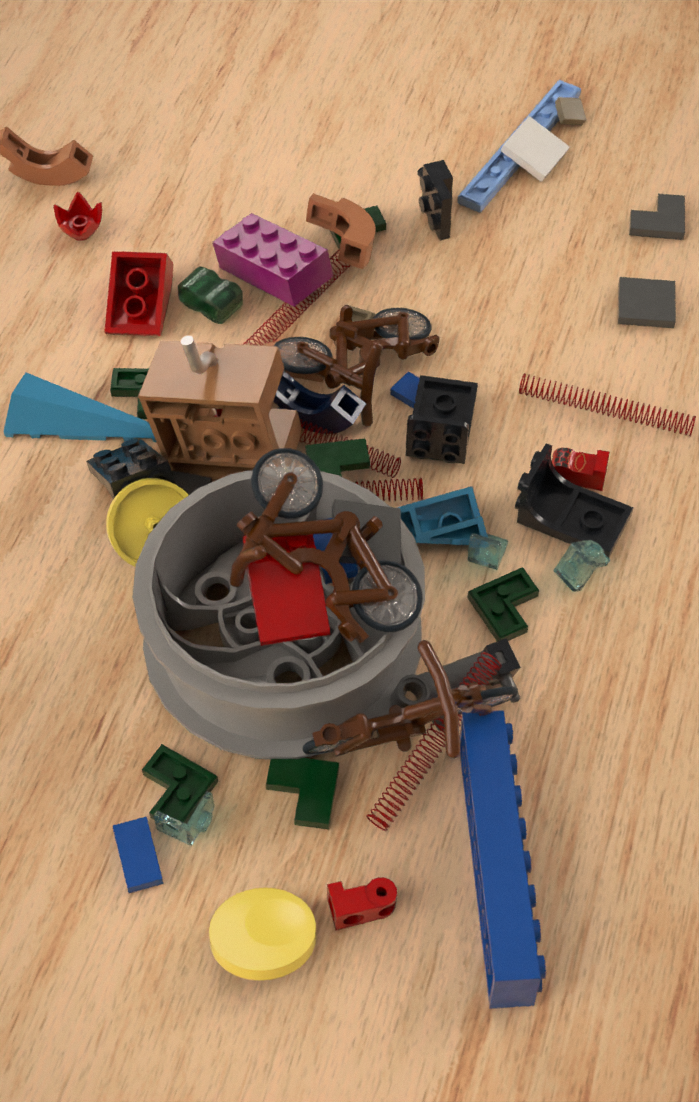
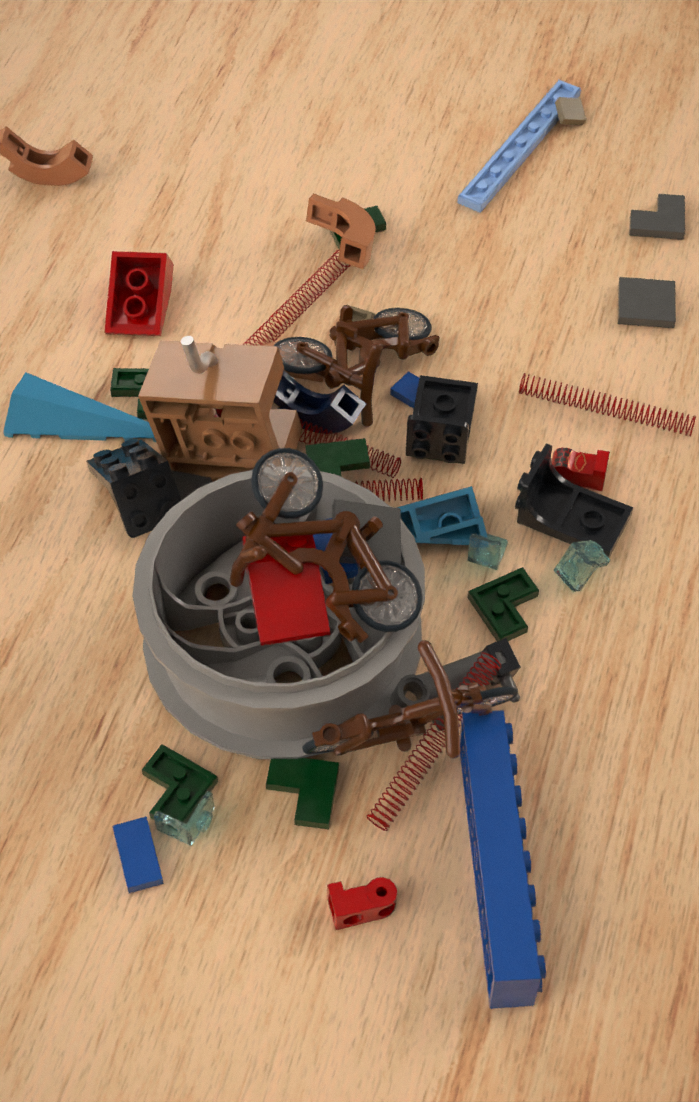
(80, 219): red piece -> none
(137, 512): light yellow piece -> none
(210, 295): clear green brick -> none
(262, 933): light yellow piece -> none
(273, 259): magenta brick -> none
(436, 197): black plate -> none
(534, 148): white tile -> none

